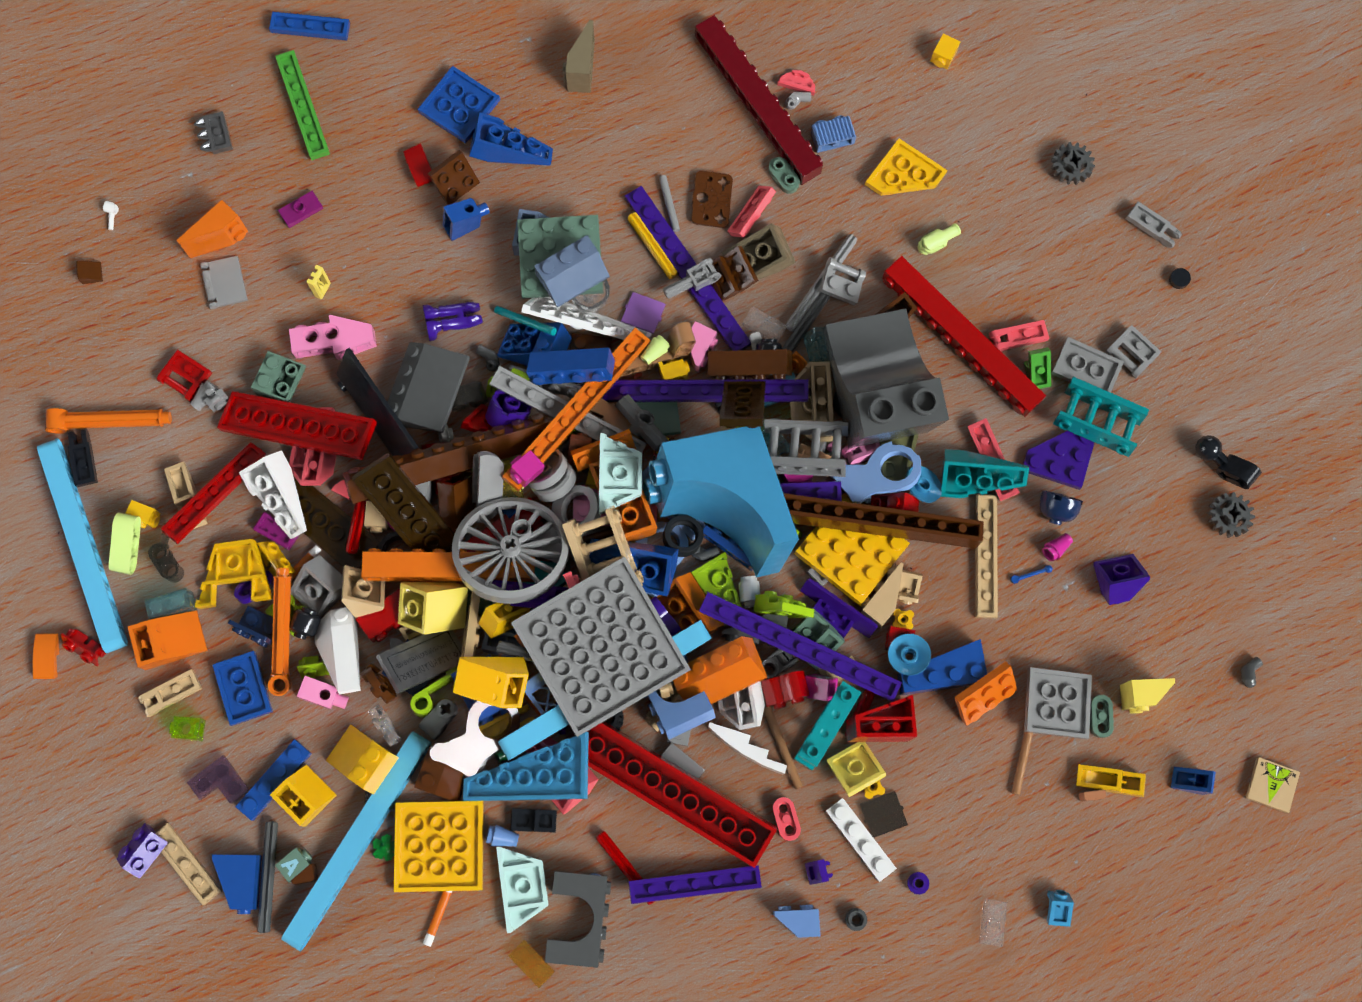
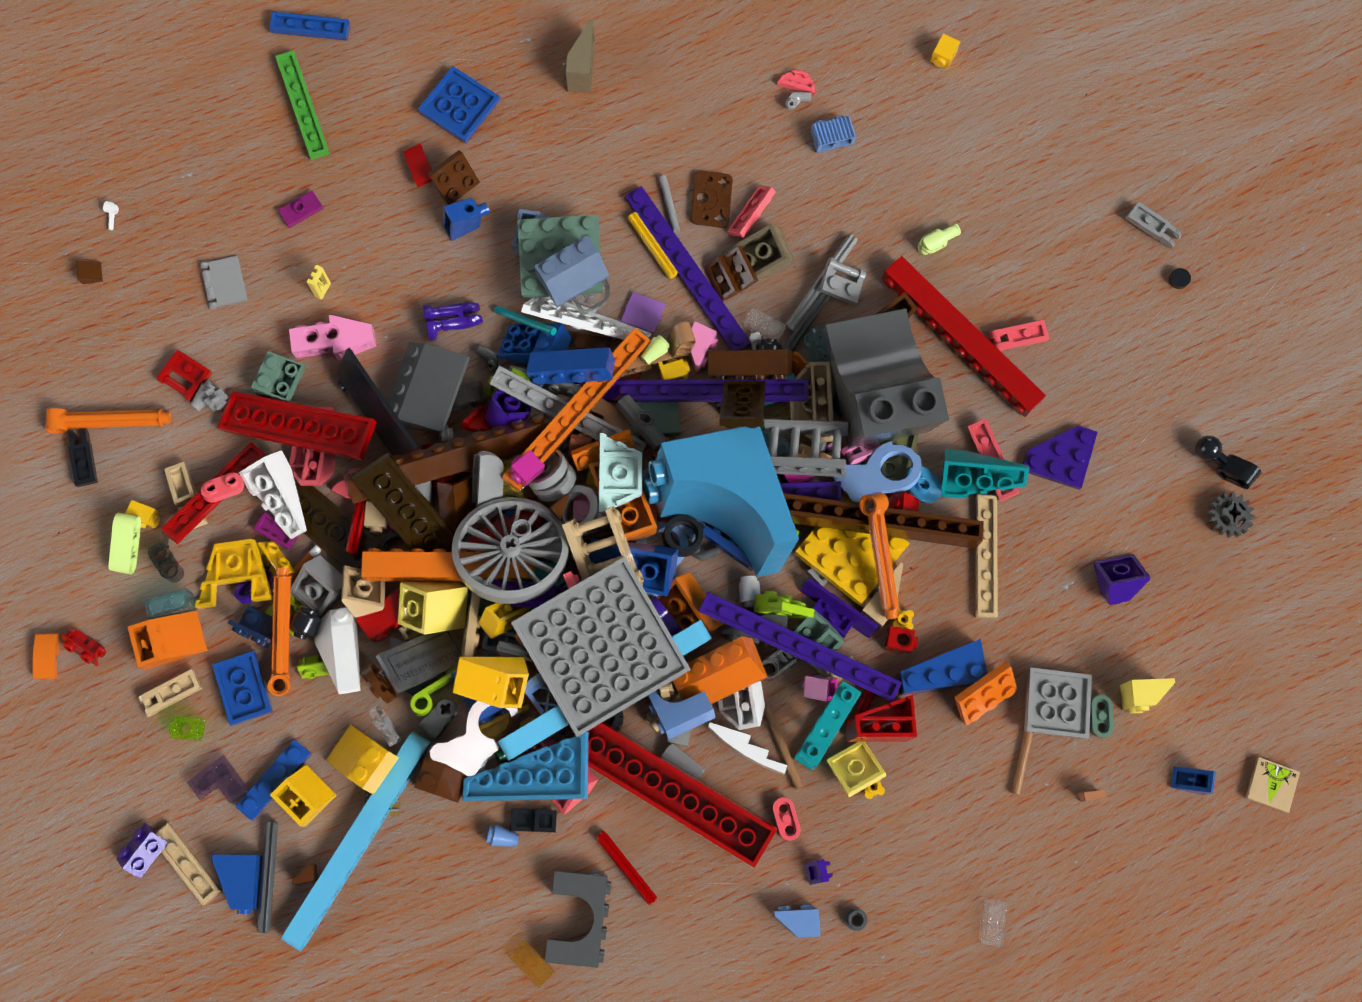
(82, 546): medium azure beam -> none
(212, 232): orange slope -> none
(215, 132): flat silver plate -> none
(222, 487): none -> coral plate
(294, 863): sand green brick -> none
(312, 690): bright pink torso -> none
(384, 847): green plant -> none
(437, 918): orange bar -> none
(438, 846): yellow plate -> none
(501, 144): blue wedge -> none
(522, 887): light aqua wing -> none
(559, 507): none -> reddish brown slope
(694, 884): dark purple plate -> none
(697, 277): light grey connector -> none
(717, 579): lime wing -> none
(758, 99): dark red brick -> none
(783, 174): sand green plate -> none
(784, 689): red brick -> none
(860, 840): white plate -> none
(881, 550): none -> orange piece
(883, 814): clear smoke piece -> none
(905, 171): yellow plate -> none
(909, 587): tan bracket -> none
(911, 883): dark purple plate -> none
(913, 645): dark azure dish -> none
(1015, 579): blue hinge -> none
(1039, 367): bright green slope -> none
(1055, 548): dark pink cone -> none
(1059, 507): dark blue cylinder -> none
(1059, 908): dark azure bracket -> none
(1070, 166): dark grey gear -> none
(1087, 365): light grey plate -> none
(1108, 402): teal fence -> none
(1111, 780): yellow slope -> none
(1138, 347): light grey plate -> none
(1248, 672): dark grey arm -> none

